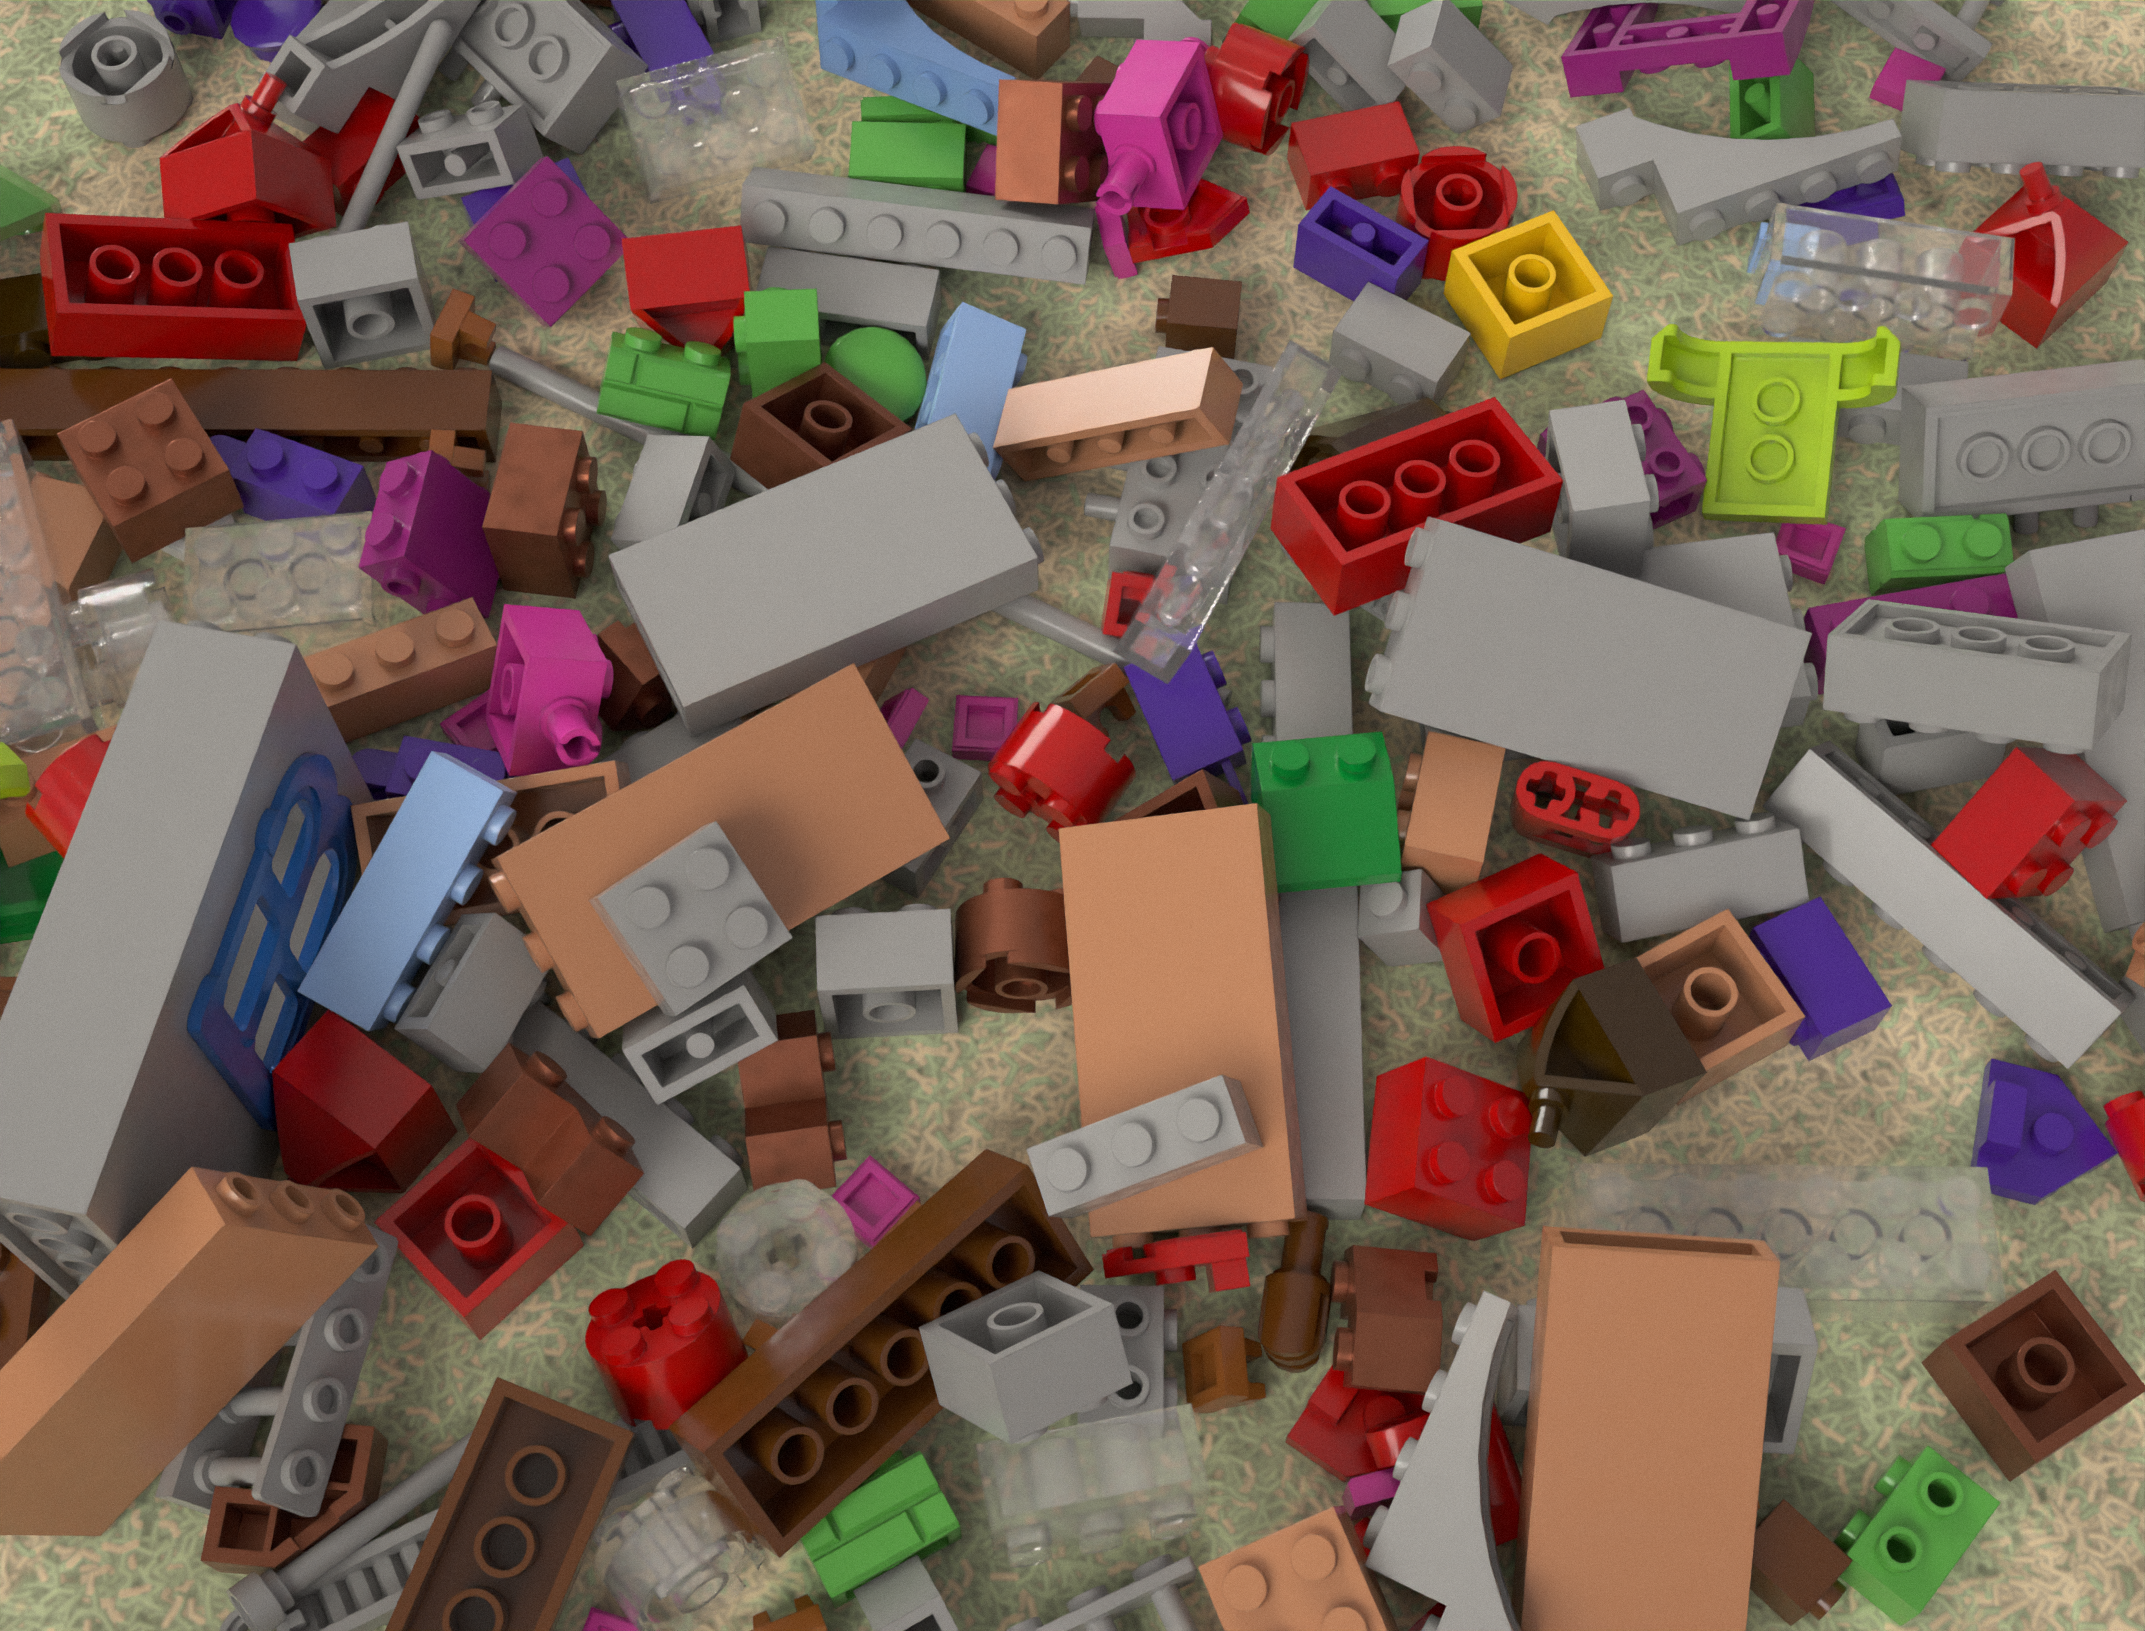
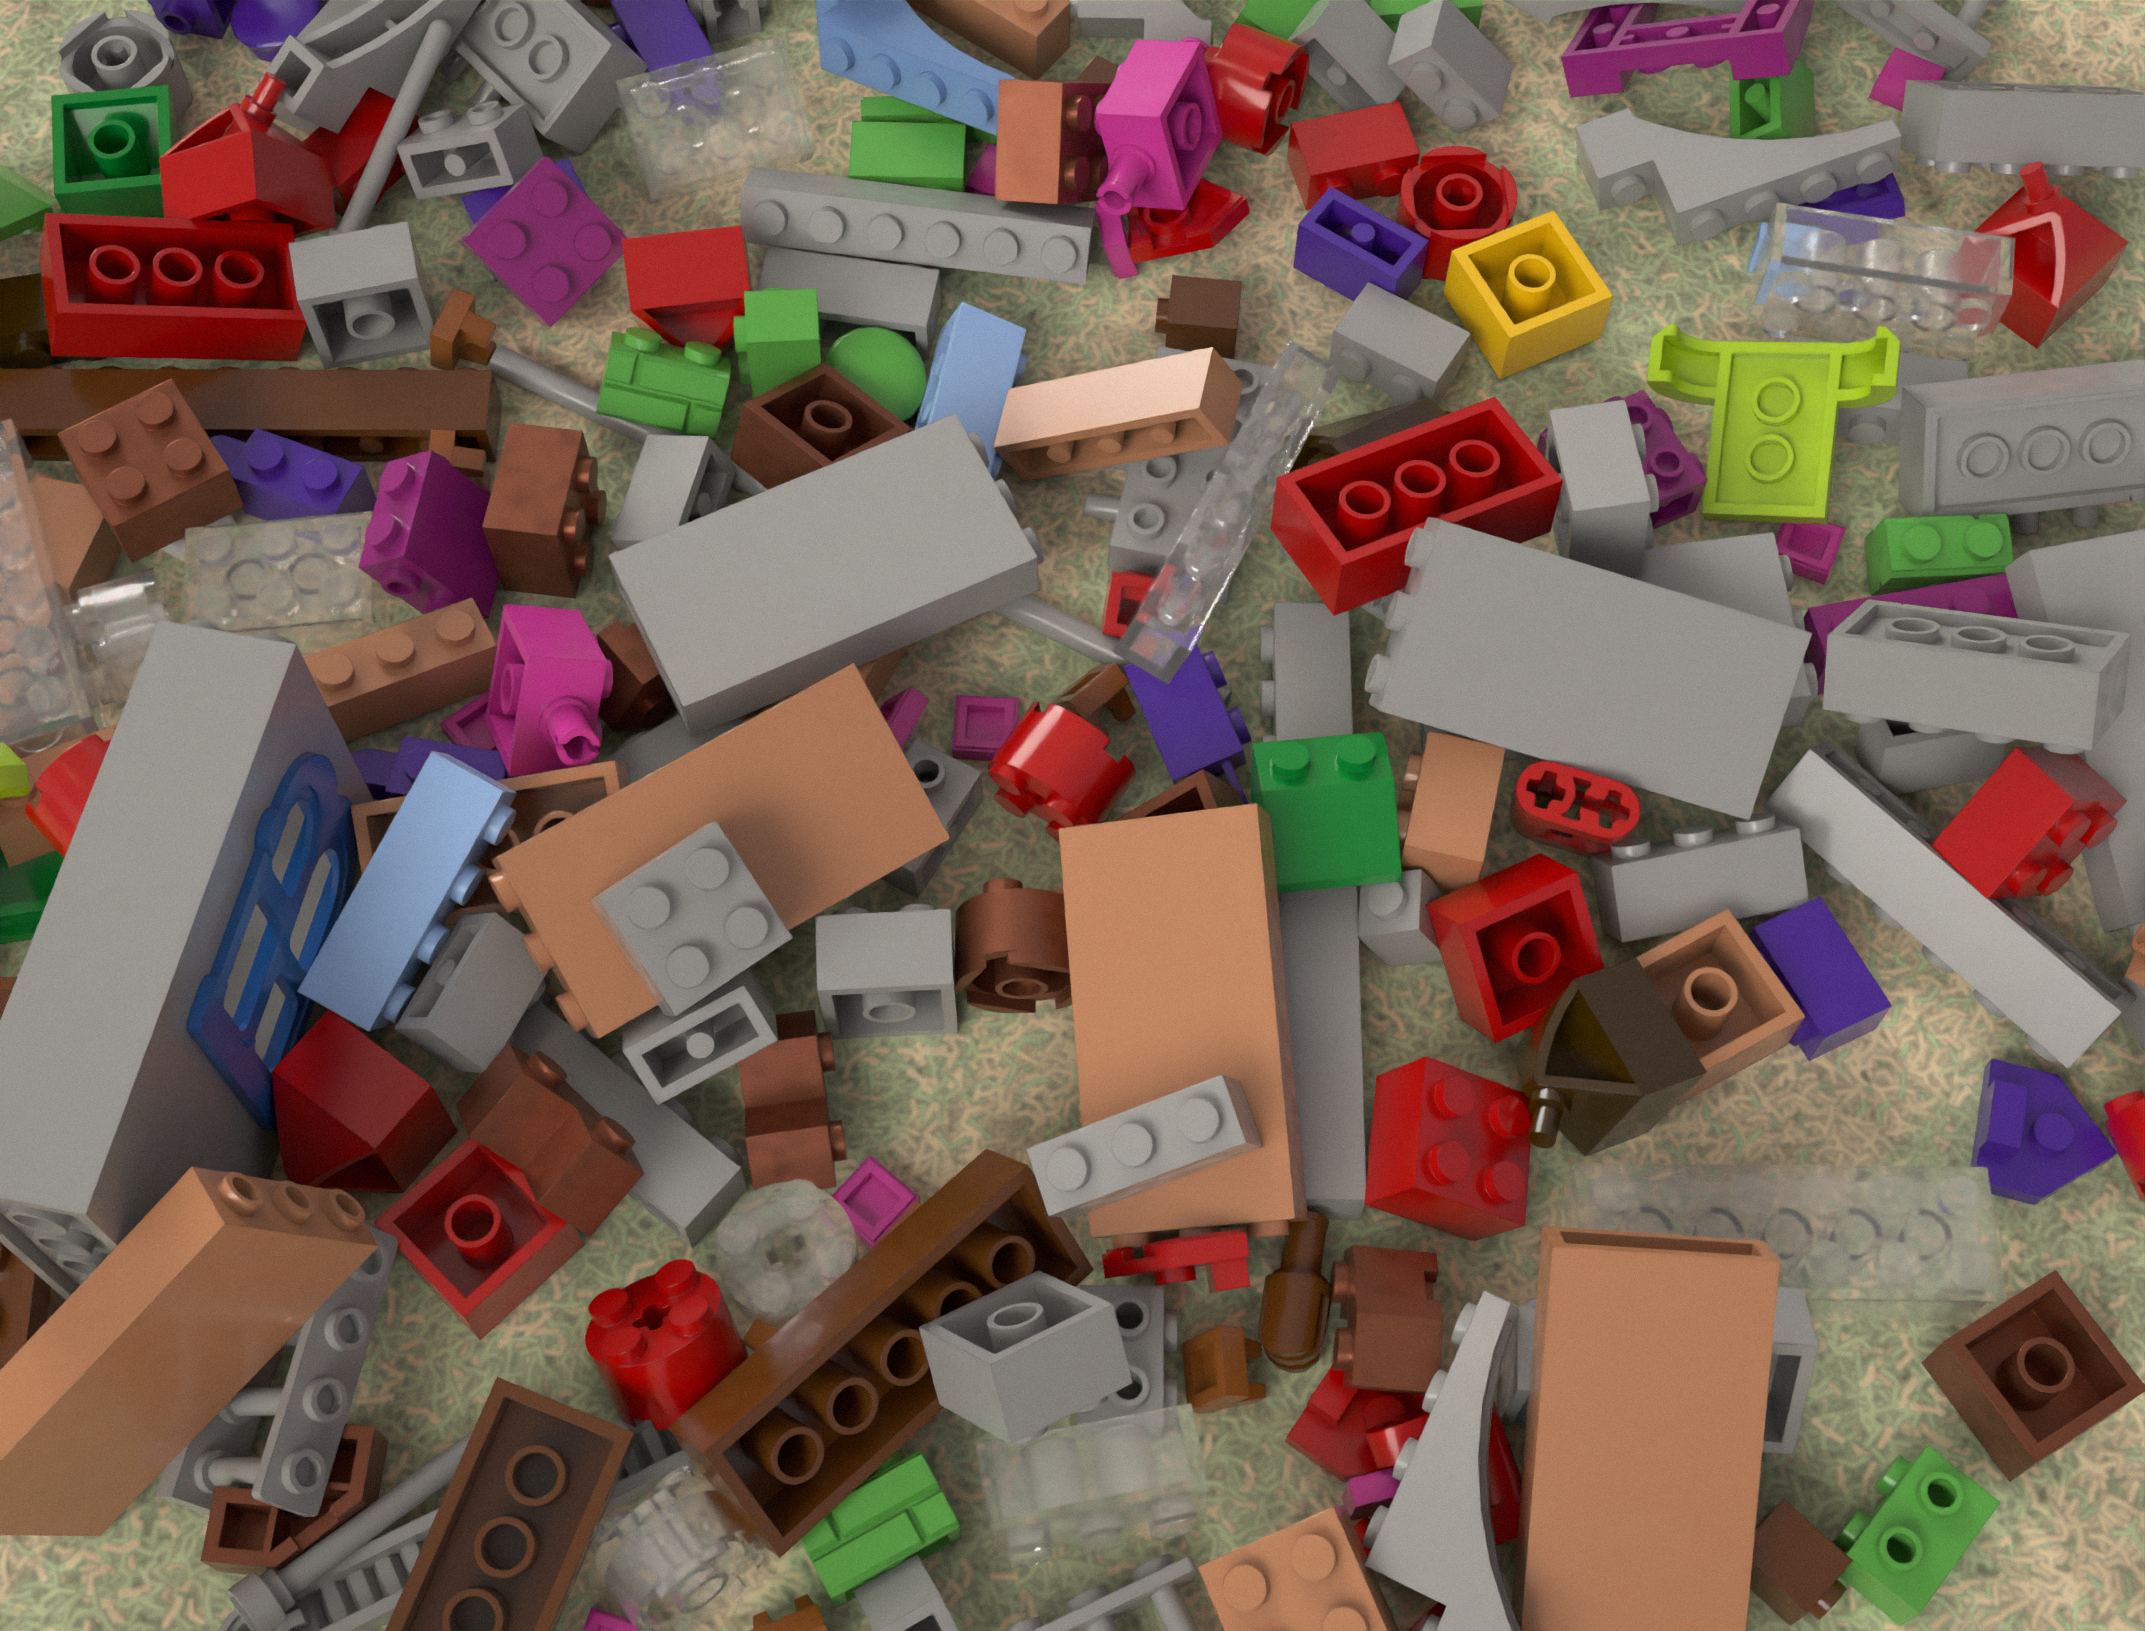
(111, 150): none -> green slope

